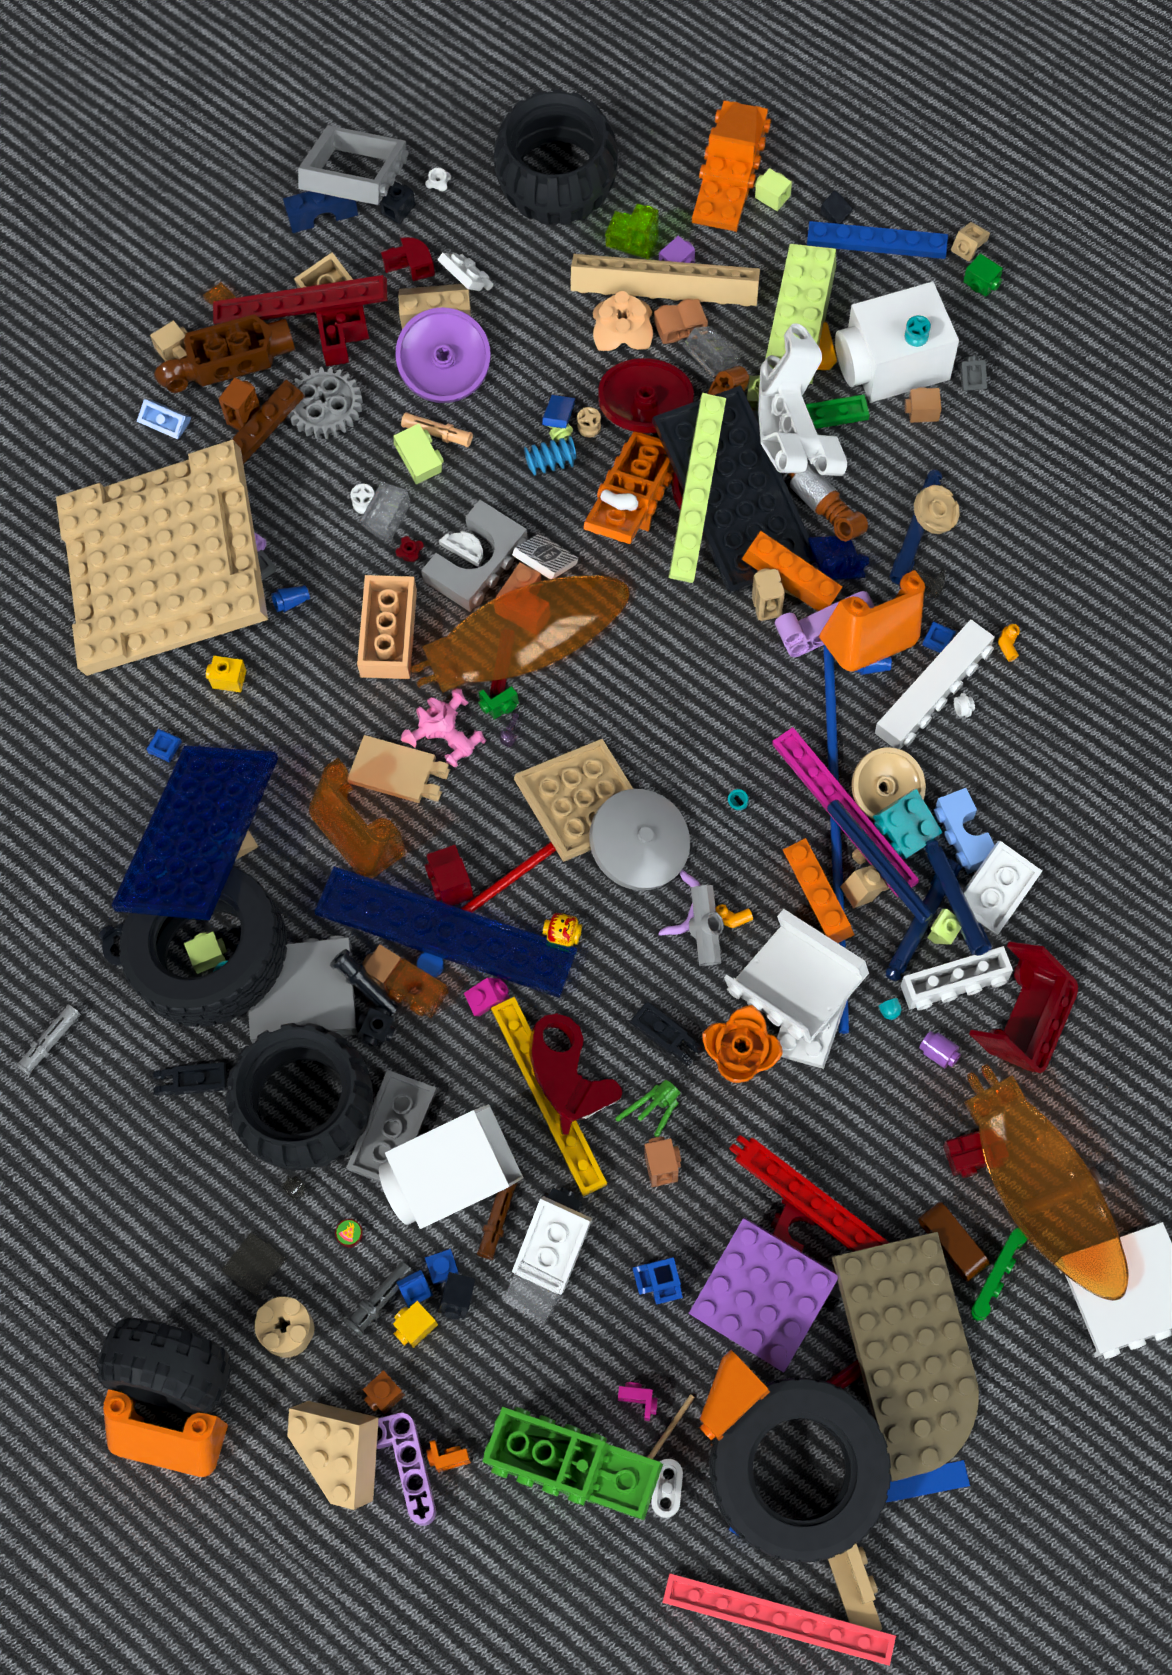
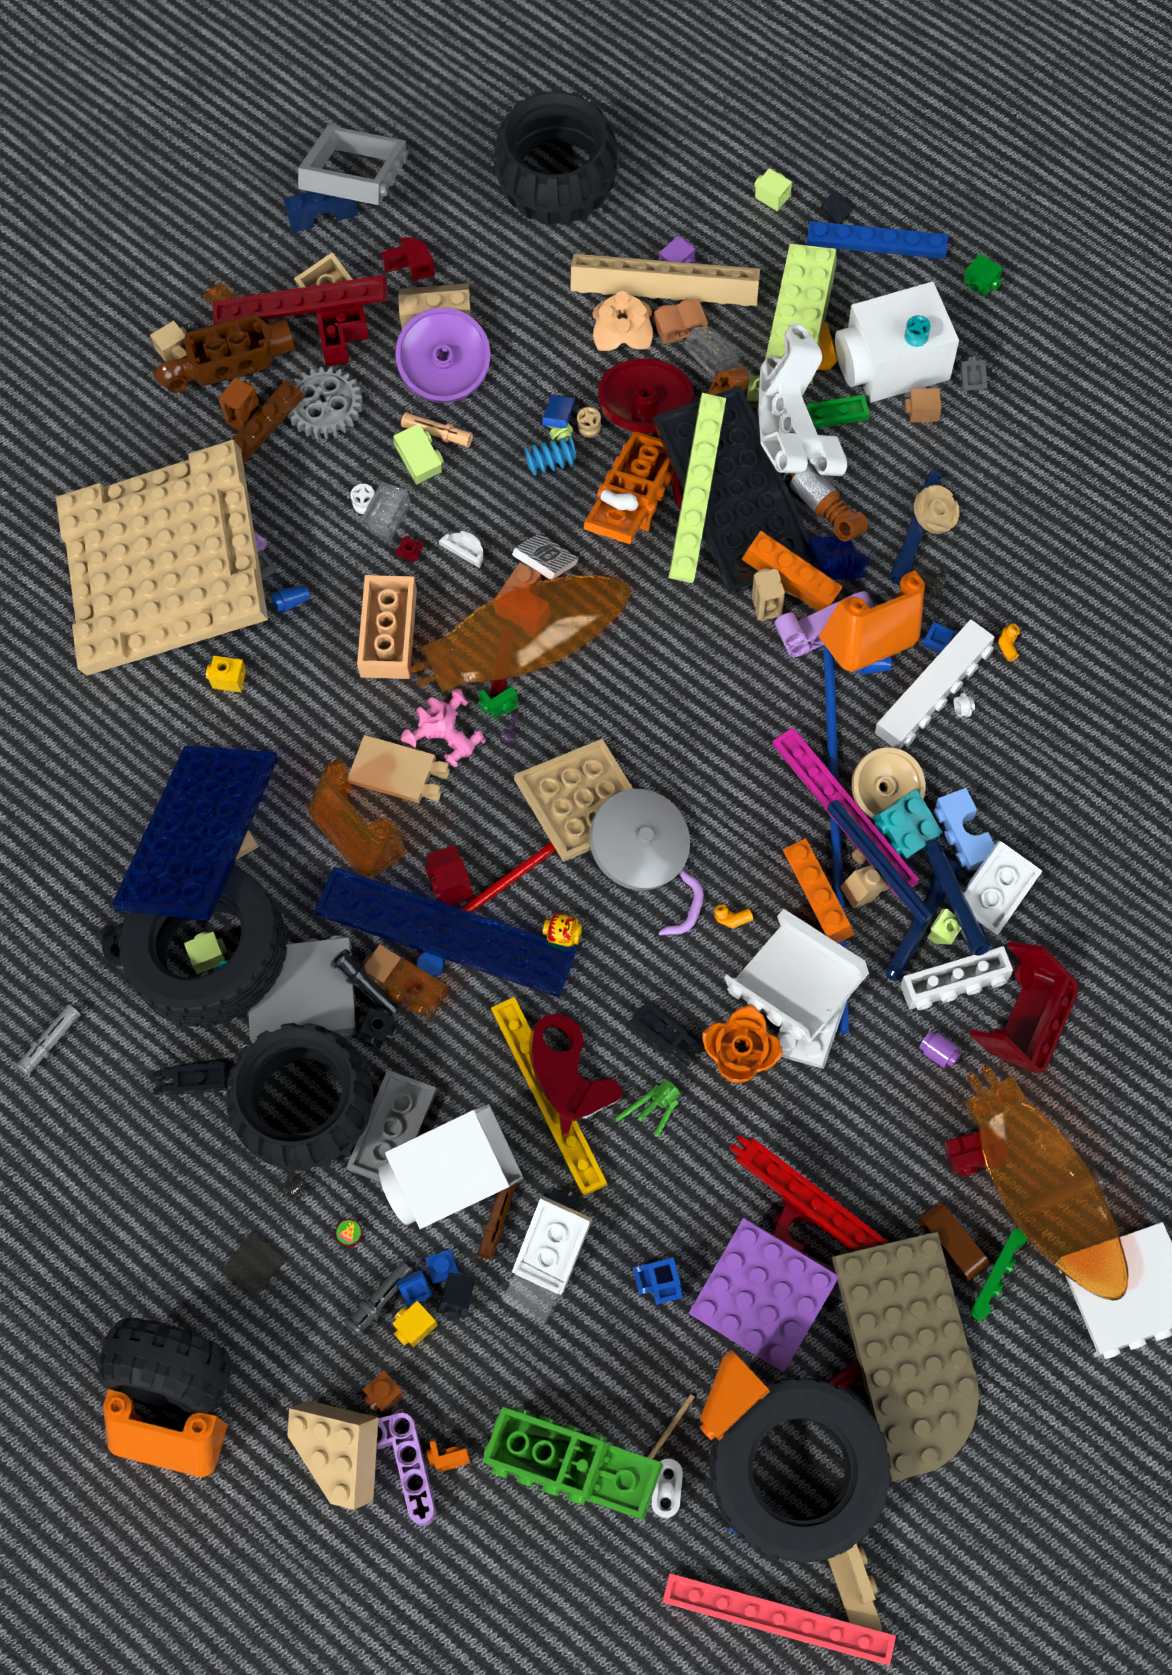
(163, 418): light blue slope -> none
(164, 745): blue tile -> none
(297, 1334): tan brick -> none
(398, 202): black brick -> none
(438, 174): white plate -> none
(465, 271): white plate -> none
(469, 586): light grey arch -> none
(486, 995): dark pink bracket -> none
(634, 1393): dark pink bracket -> none
(635, 232): clear neon green brick -> none
(662, 1161): nougat brick -> none
(706, 925): light grey piece -> none
(730, 164): orange wedge -> none
(742, 795): teal hinge -> none
(890, 1009): teal hinge -> none
(945, 1478): blue sticker -> none
(969, 240): tan bracket -> none

